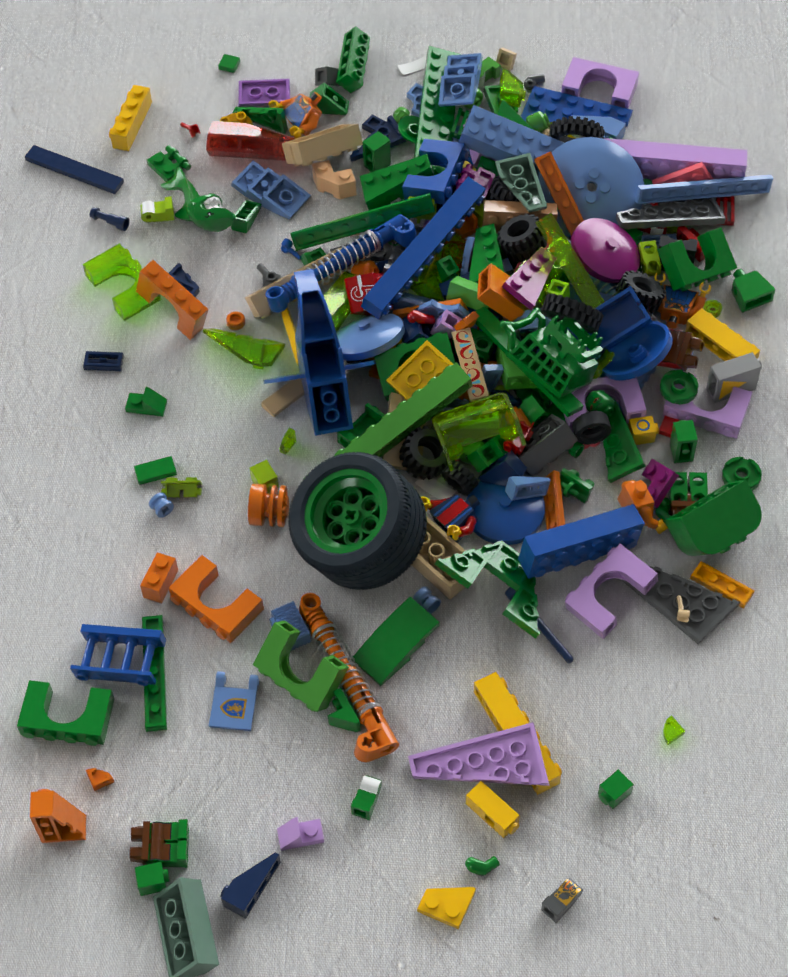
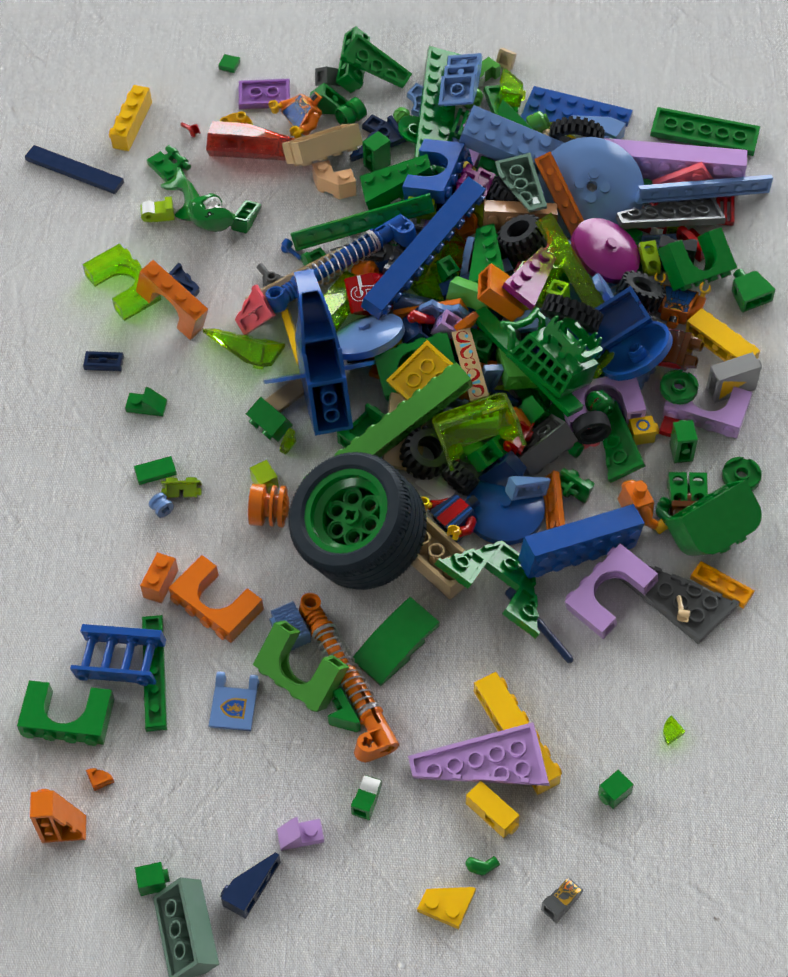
(121, 222): dark blue piece -> none
(161, 843): hips -> none
(235, 320): orange tile -> none
(254, 311): none -> coral wing
(268, 117): green wing -> none
(269, 419): none -> green brick
(271, 190): medium blue slope -> none
(351, 112): none -> green wheel
(374, 61): none -> green wing
(414, 66): white sticker -> none
(427, 600): medium blue wheel -> none
(531, 81): dark grey arm -> none
(586, 71): lavender arch -> none
(602, 287): none -> medium blue tile
(661, 478): magenta plate -> none
(704, 130): none -> green plate
(713, 307): clear neon green tile -> none

